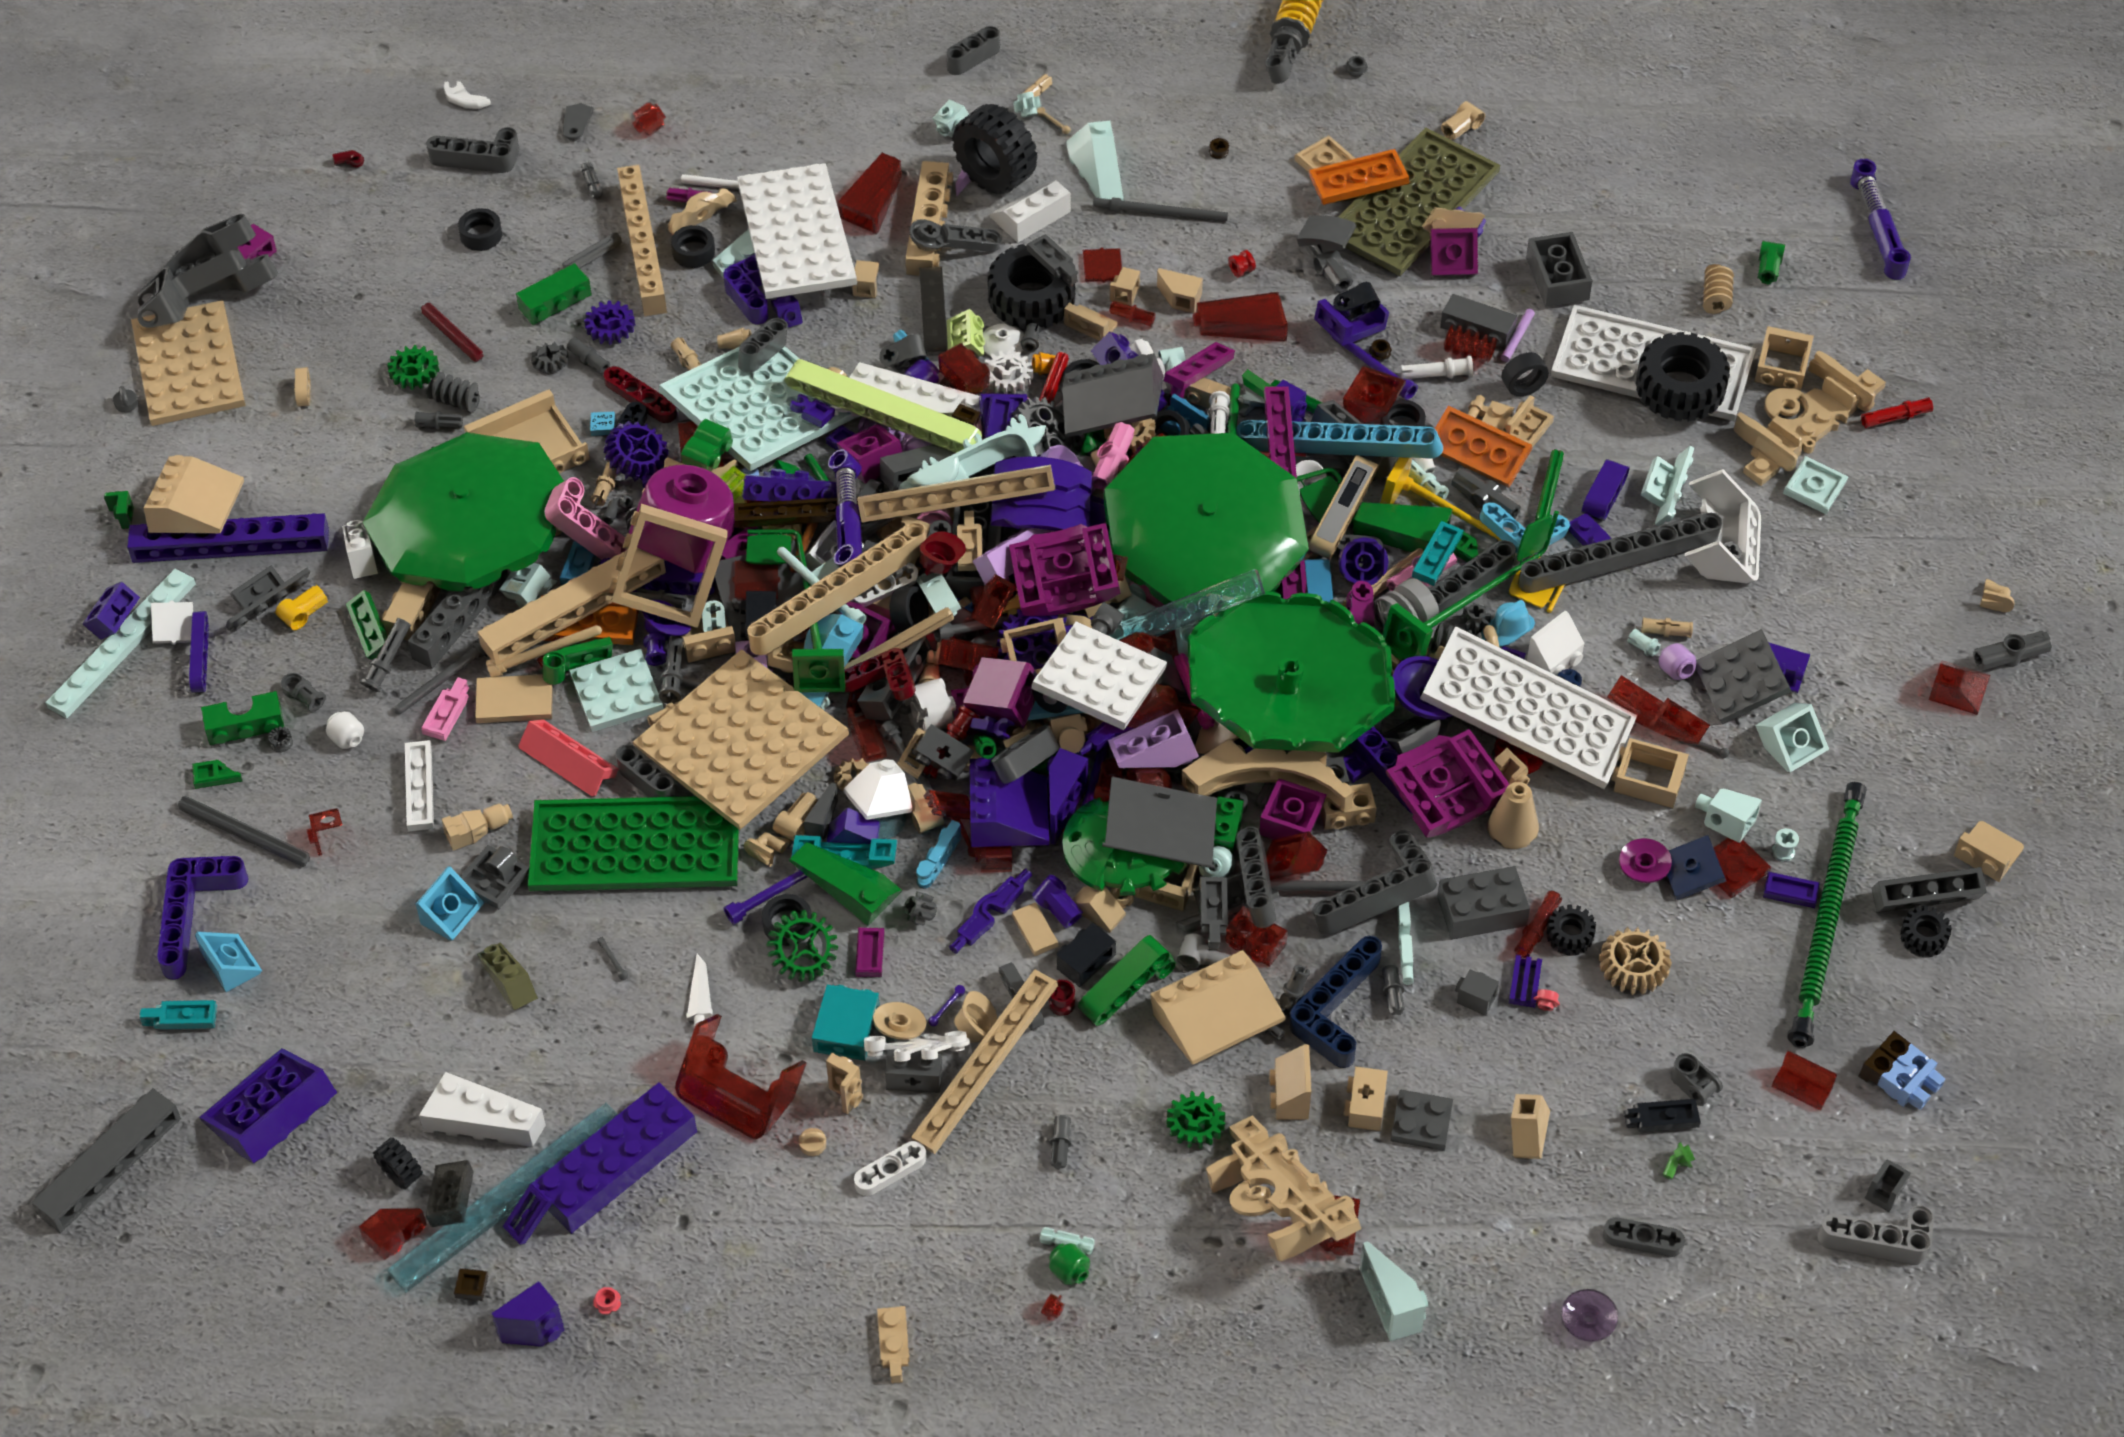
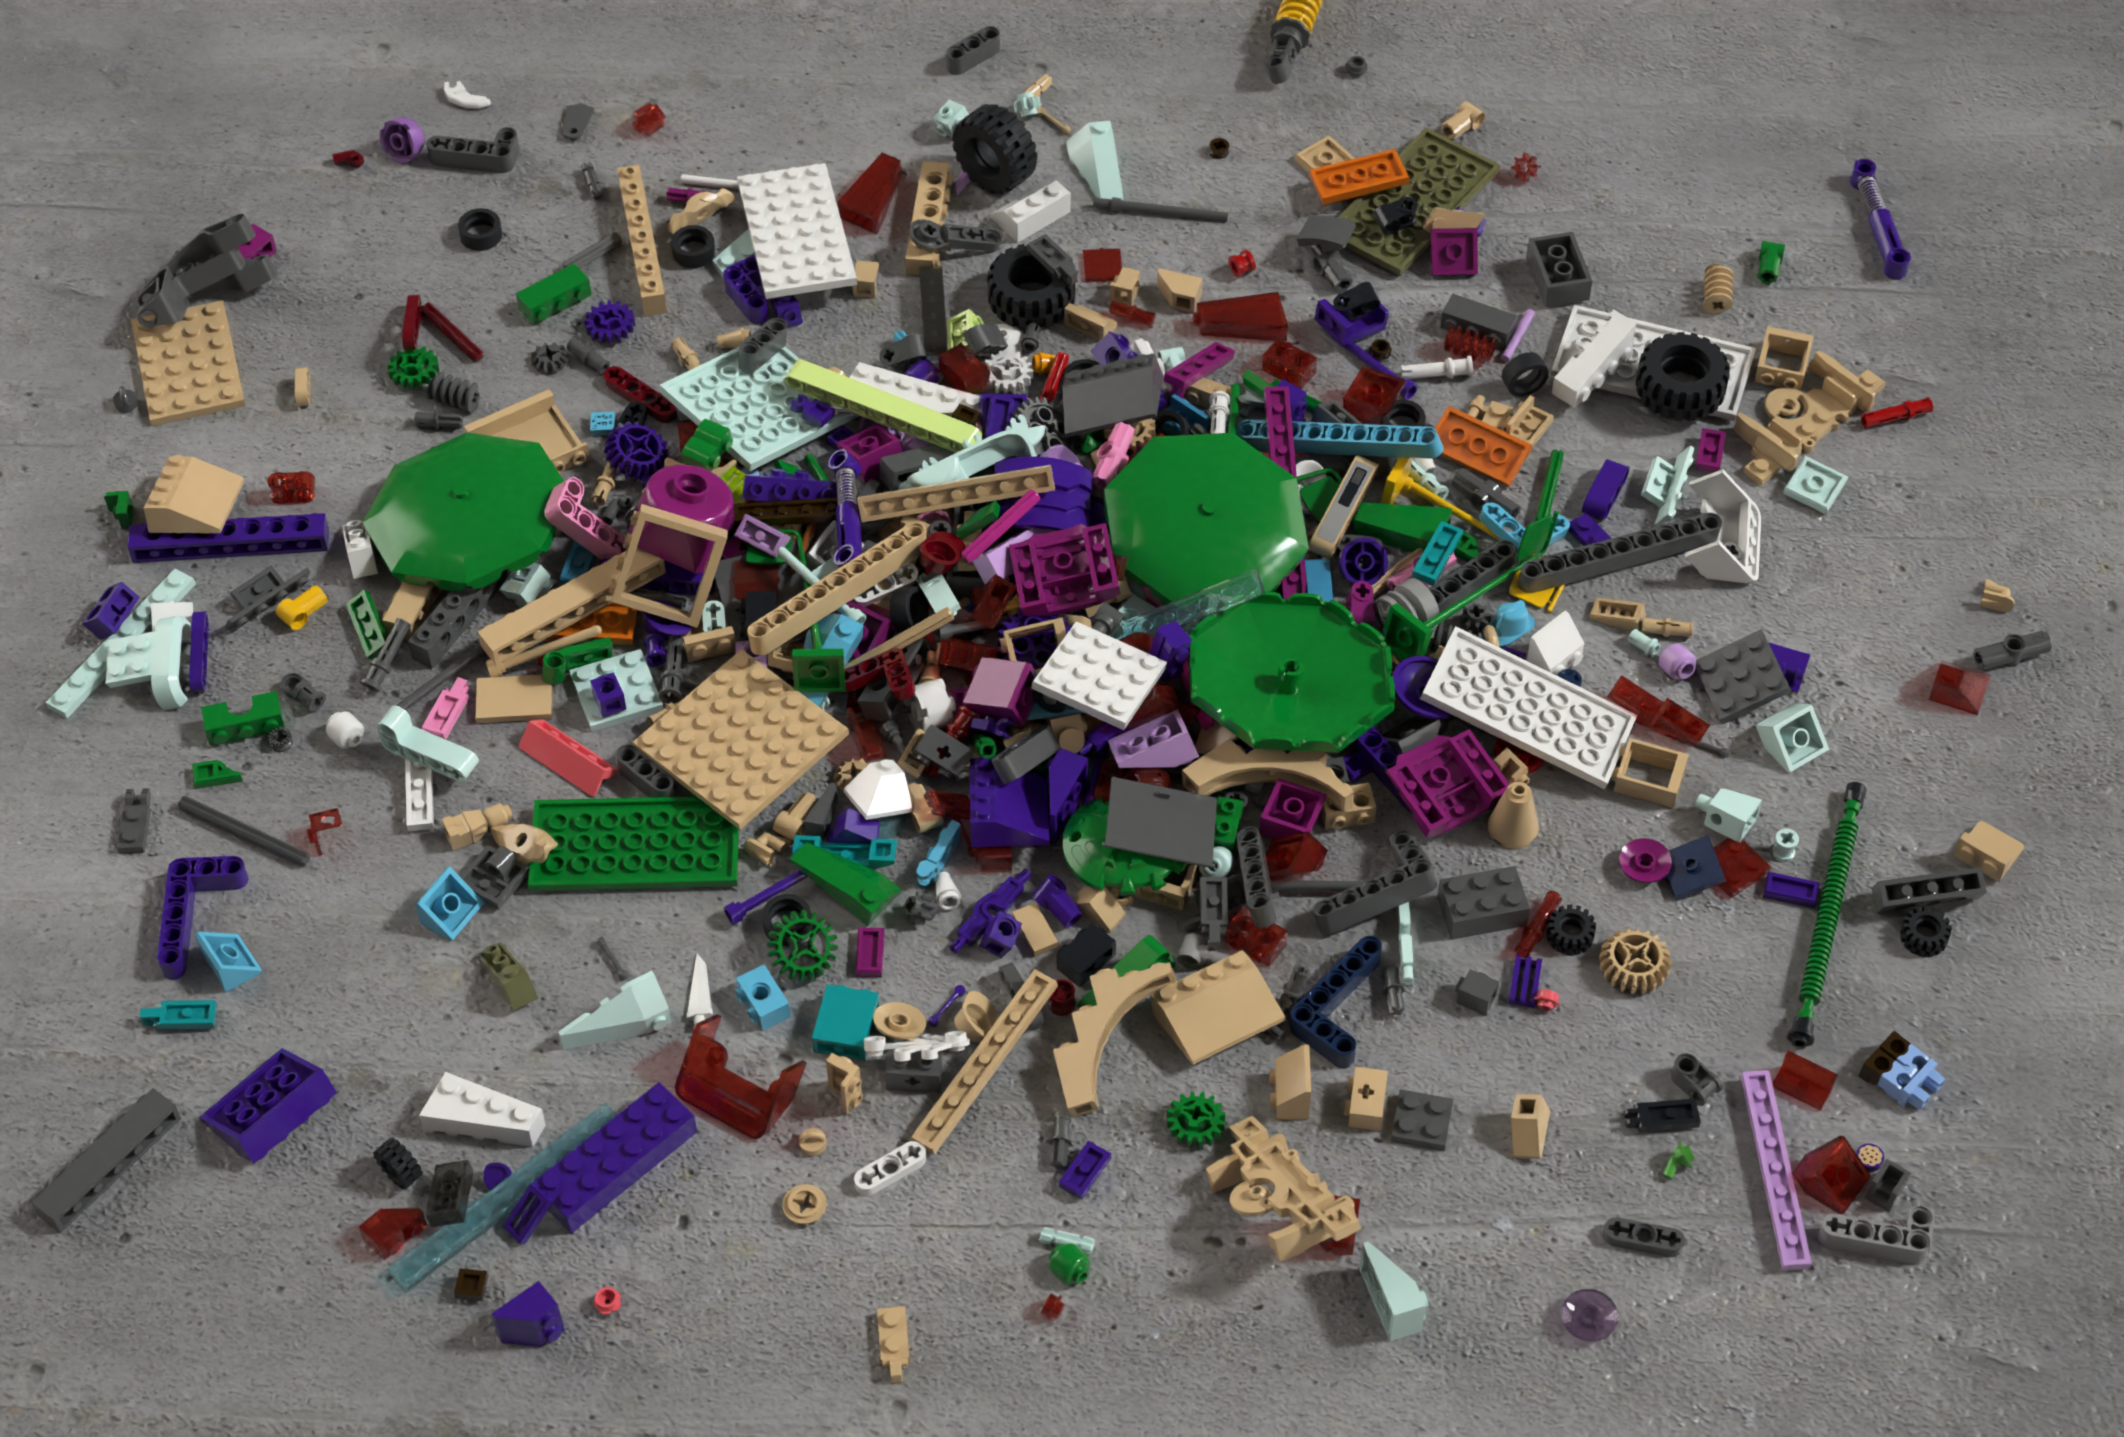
(134, 823): none -> dark grey hinge
(150, 657): none -> light aqua piece
(294, 487): none -> clear red piece
(402, 139): none -> medium lavender cylinder
(411, 322): none -> dark red beam
(424, 748): none -> light aqua beam
(495, 1174): none -> dark purple piece
(534, 849): none -> tan piece
(608, 694): none -> dark purple brick
(629, 1014): none -> light aqua wedge
(760, 984): none -> medium azure brick
(761, 535): none -> lavender slope
(800, 1194): none -> tan gear
(947, 894): none -> white cone
(979, 520): none -> green tile
(985, 340): none -> dark grey beam
(996, 942): none -> dark purple brick
(1000, 526): none -> dark pink axle
(1085, 1170): none -> dark purple plate
(1093, 1024): none -> tan arch
(1173, 647): none -> dark purple brick
(1289, 363): none -> clear red brick
(1395, 217): none -> black piece
(1520, 168): none -> clear red gear
(1596, 360): none -> white wedge
(1625, 622): none -> tan slope
(1710, 450): none -> magenta plate
(1776, 1170): none -> lavender plate
(1832, 1174): none -> clear red slope
(1871, 1156): none -> tile

